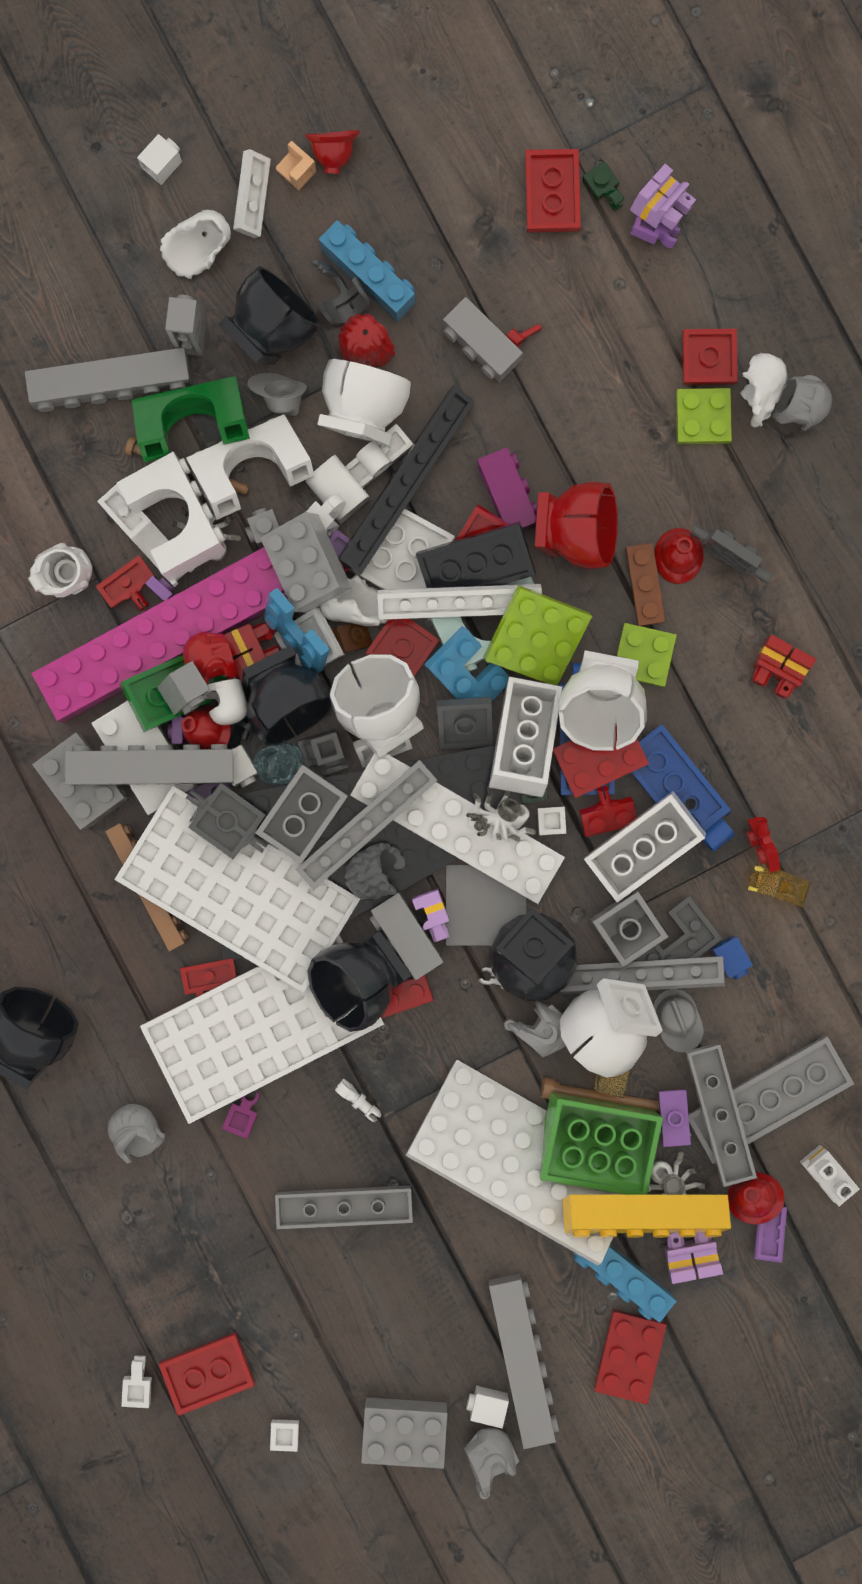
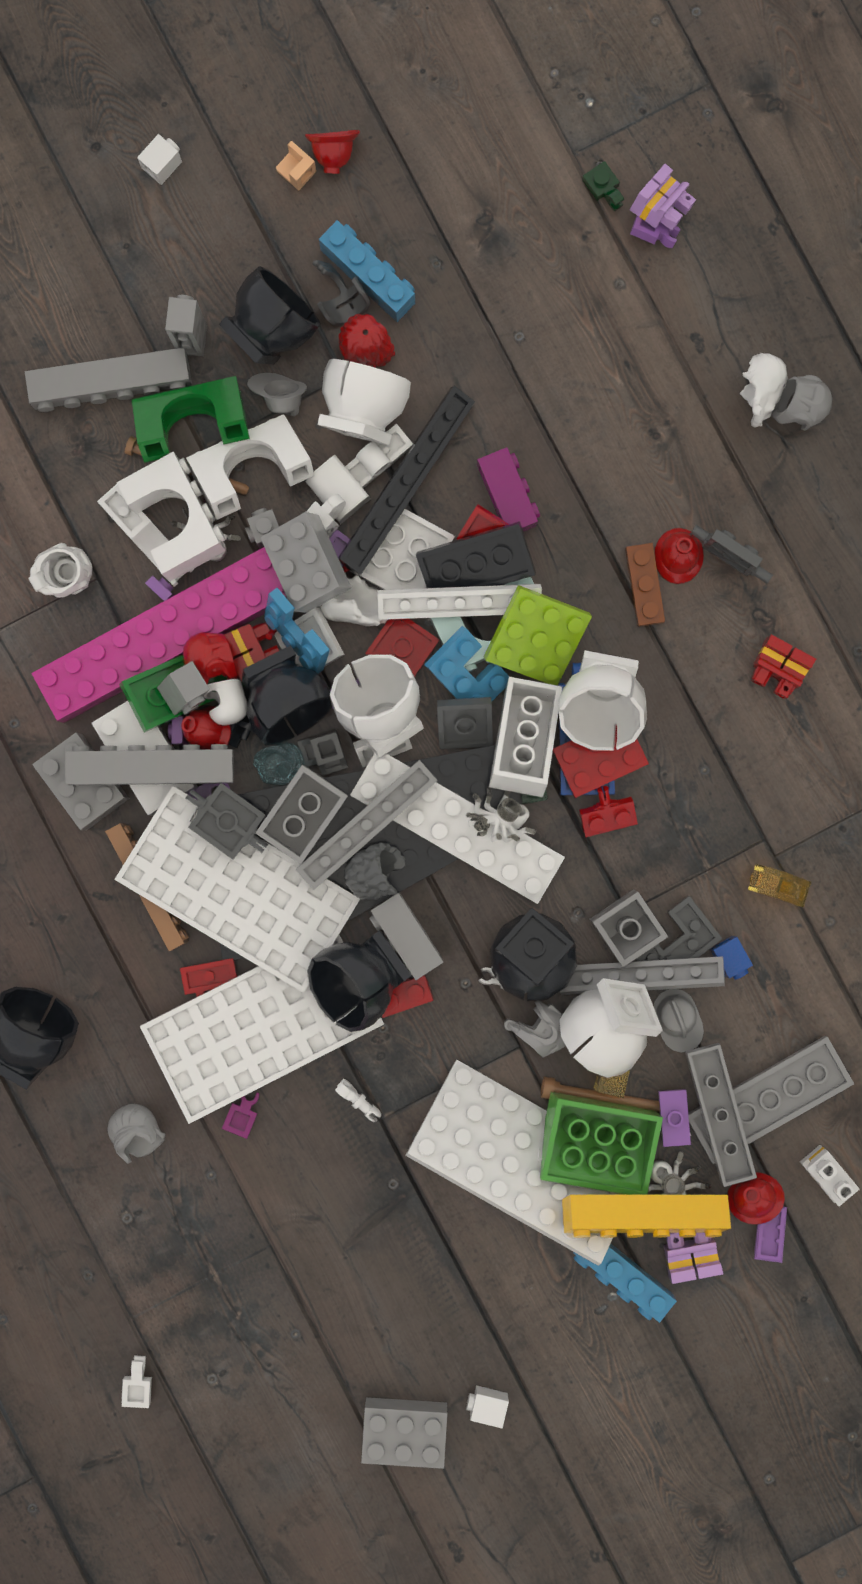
(126, 584): red plate -> none
(189, 251): white piece -> none
(207, 1374): red plate -> none
(243, 768): white brick -> none
(251, 194): white plate -> none
(284, 1435): white plate -> none
(343, 1207): light grey piece -> none
(352, 637): reddish brown bracket -> none
(435, 912): lavender hips -> none
(478, 906): light grey piece -> none
(481, 340): light grey brick -> none
(490, 1455): light grey helmet -> none
(517, 338): red hand -> none
(522, 1362): light grey brick -> none
(551, 820): white plate -> none
(552, 190): red plate -> none
(579, 524): red plate -> none
(630, 1356): red plate -> none
(645, 846): white brick -> none
(651, 649): lime plate -> none
(674, 771): blue hinge -> none
(703, 416): lime plate -> none
(709, 356): red plate -> none
(760, 838): red plate -> none

